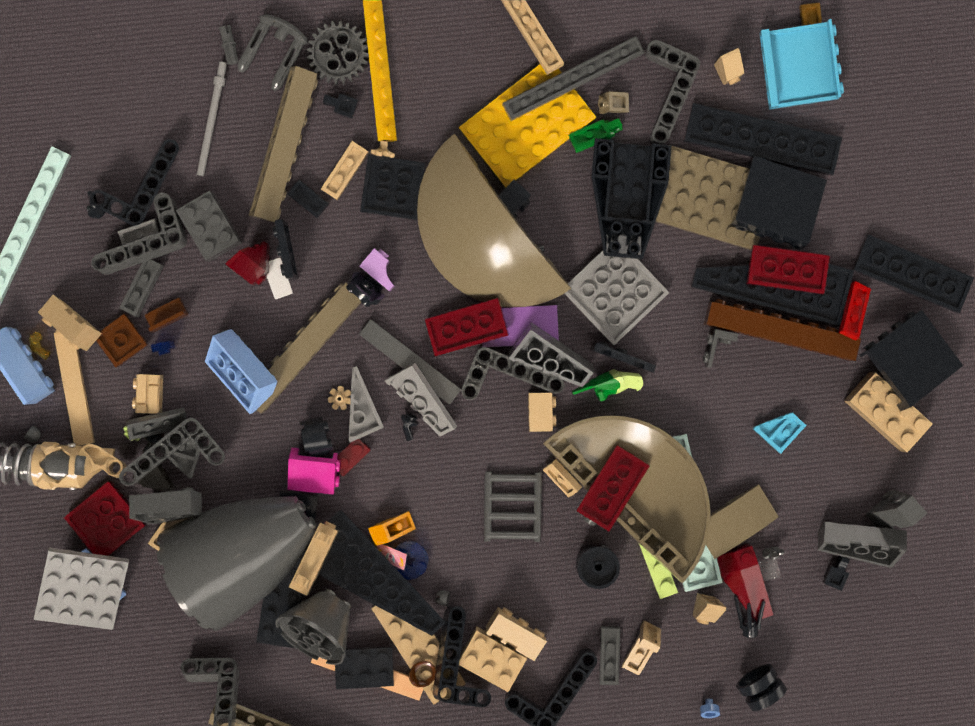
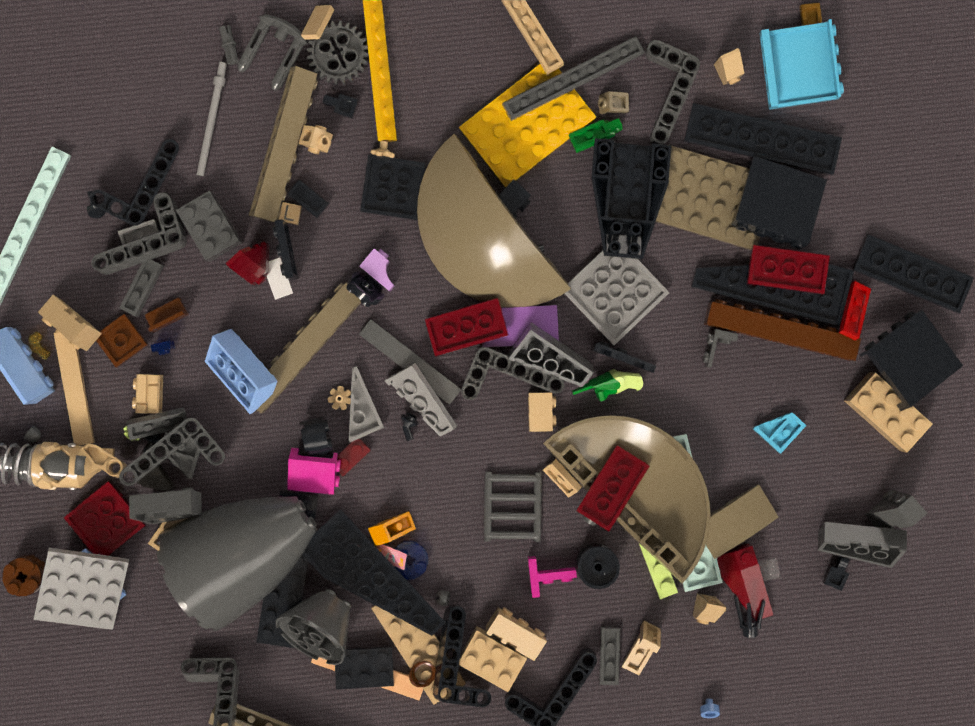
(14, 575): none -> reddish brown brick
(290, 213): none -> tan tile
(314, 558): tan brick -> none
(315, 139): none -> tan brick
(317, 22): none -> tan tile
(344, 170): tan plate -> none
(547, 576): none -> dark pink bracket
(761, 687): black wheel -> none
(774, 553): dark grey plant -> none

